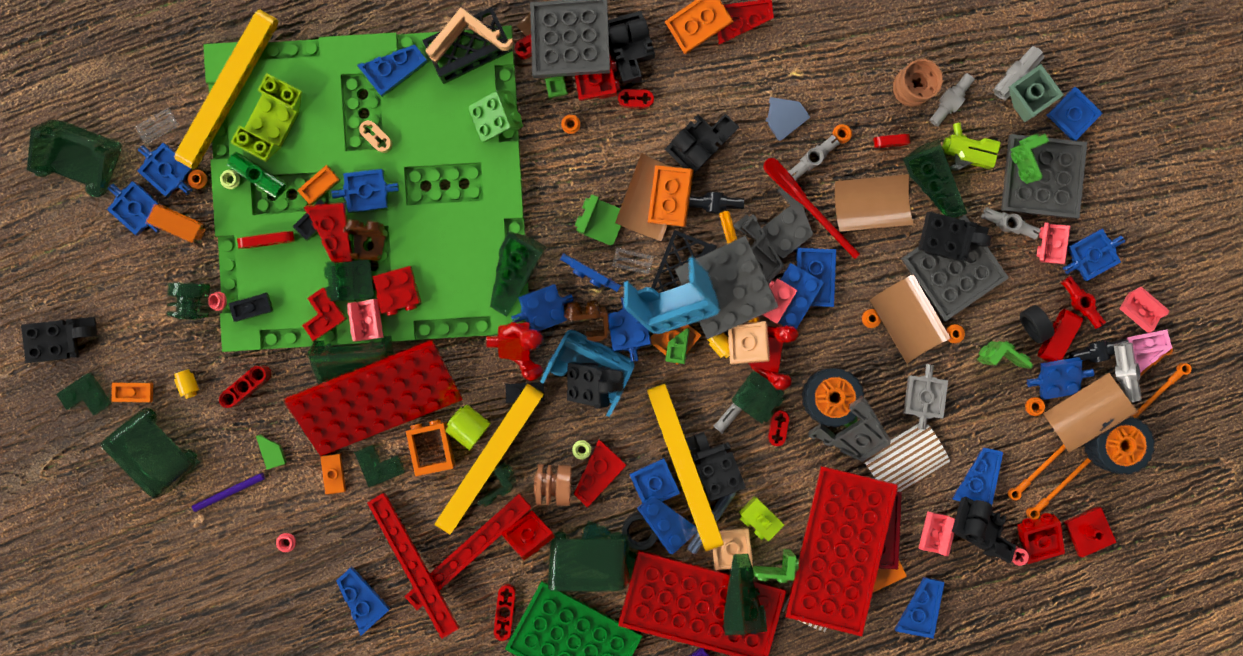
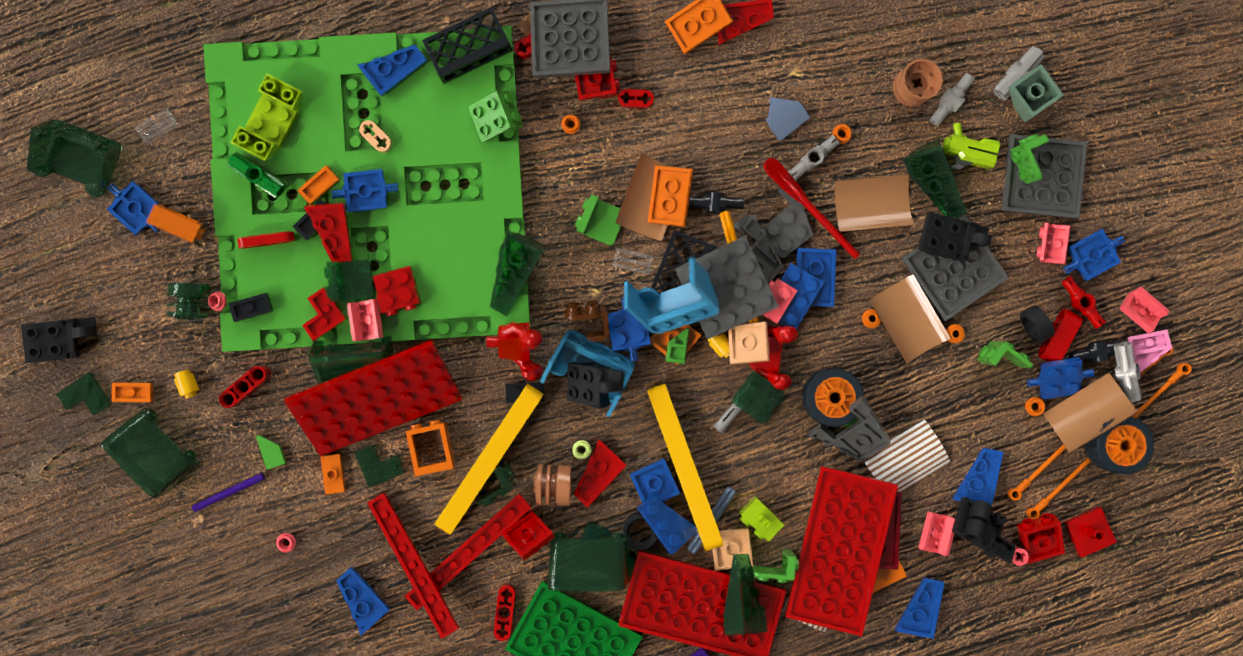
(164, 171): blue plate -> none
(201, 183): orange plate -> none
(225, 176): yellowish green plate -> none
(226, 89): yellow beam -> none
(372, 229): reddish brown piece -> none
(454, 29): light nougat hinge -> none
(467, 426): lime piece -> none
(542, 308): blue plate -> none
(556, 87): bright green tile -> none
(582, 270): blue plate -> none
(630, 44): black plate -> none
(698, 141): black plate -> none
(716, 467): black plate -> none
(782, 429): red beam -> none
(891, 141): red beam -> none
(925, 396): light grey plate -> none
(1001, 221): light grey pin -> none
(1074, 114): blue plate -> none

